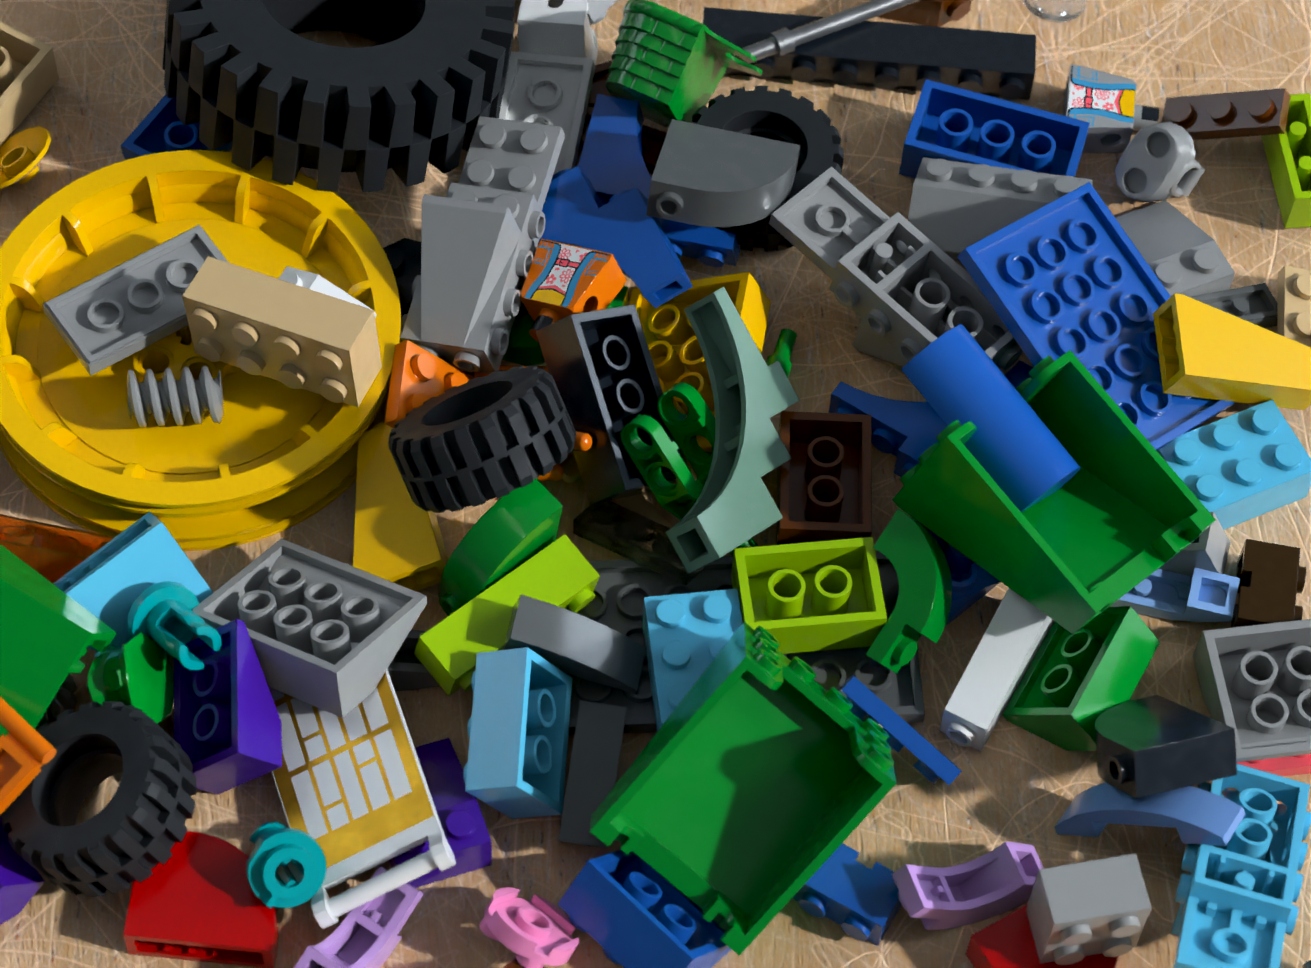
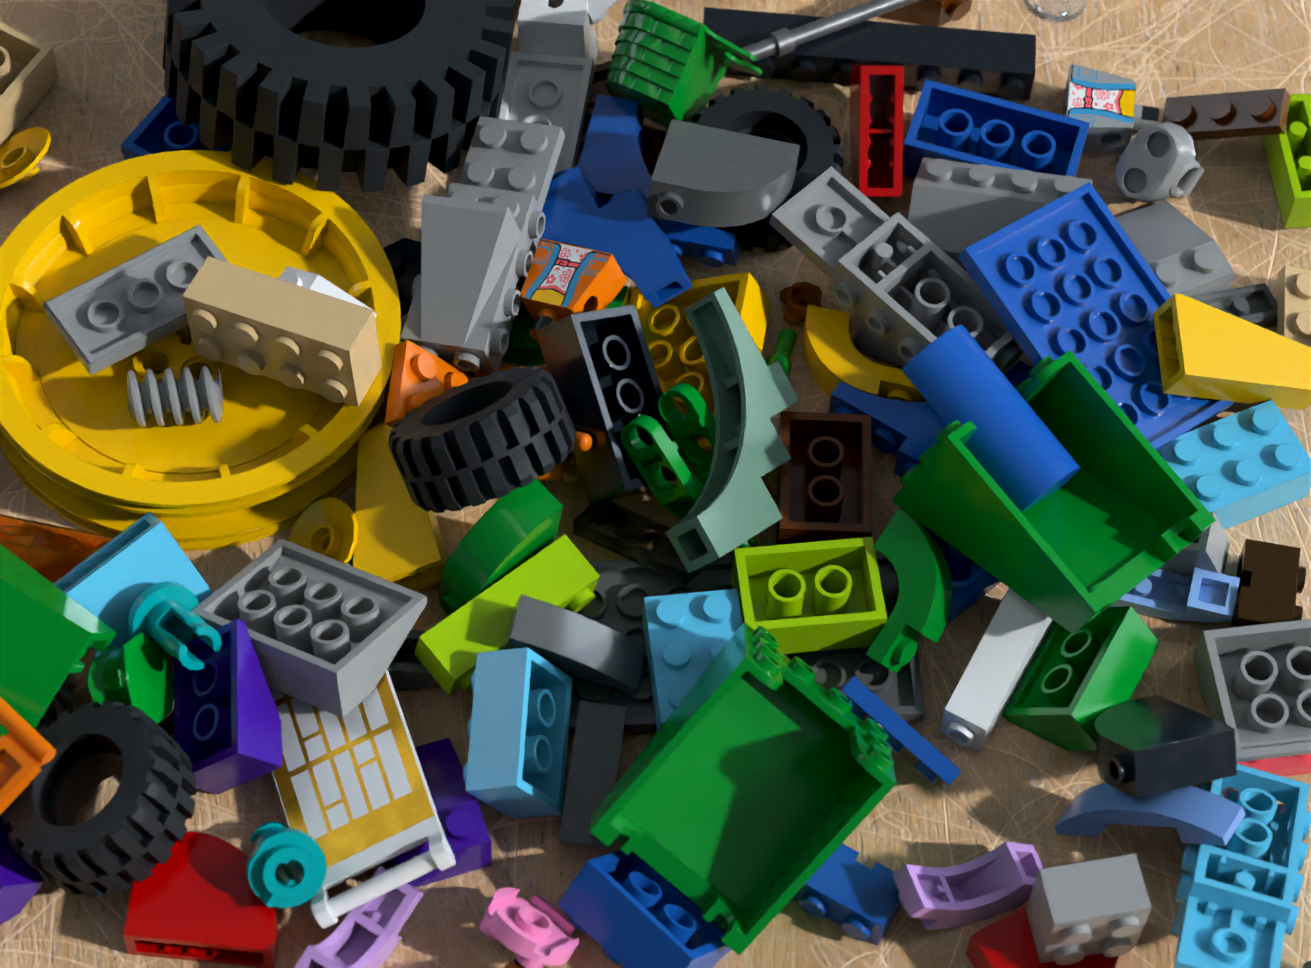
(327, 528): none -> yellow dish
(799, 294): none -> dark orange plate
(835, 359): none -> yellow arch
(877, 129): none -> red brick

